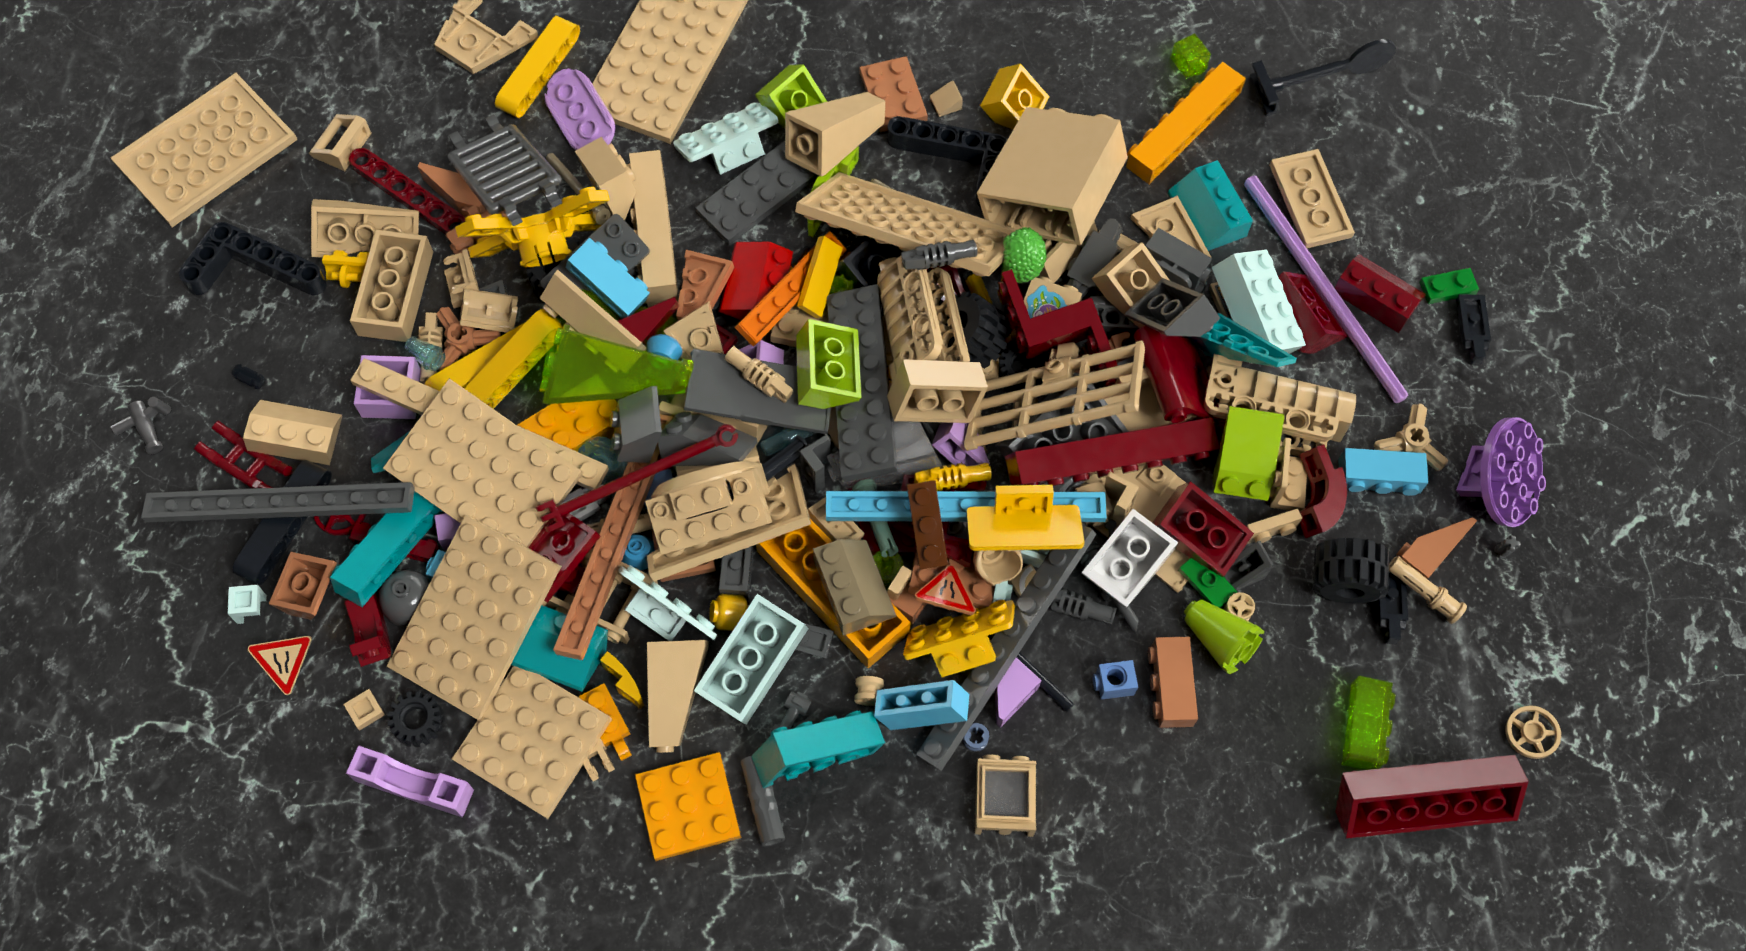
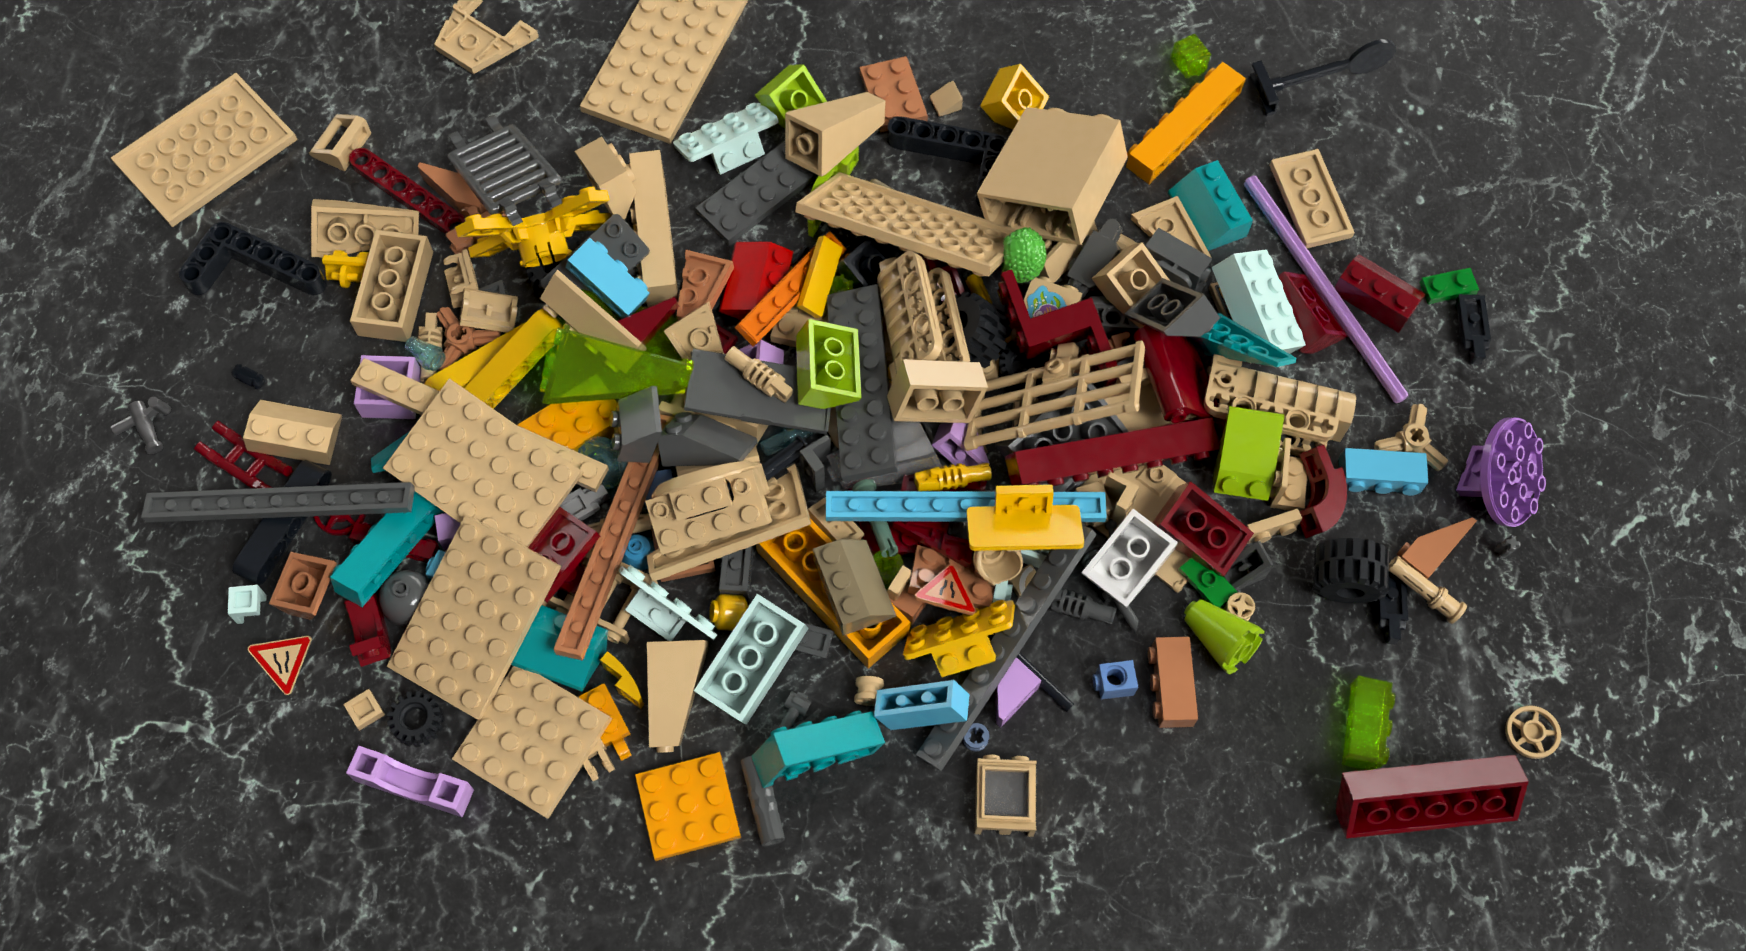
(537, 67): yellow beam -> none
(556, 512): dark red hinge -> none
(578, 108): lavender tile -> none
(600, 213): dark tan bar -> none
(664, 346): dark azure cone -> none
(927, 524): reddish brown brick -> none
(937, 254): dark grey hinge -> none

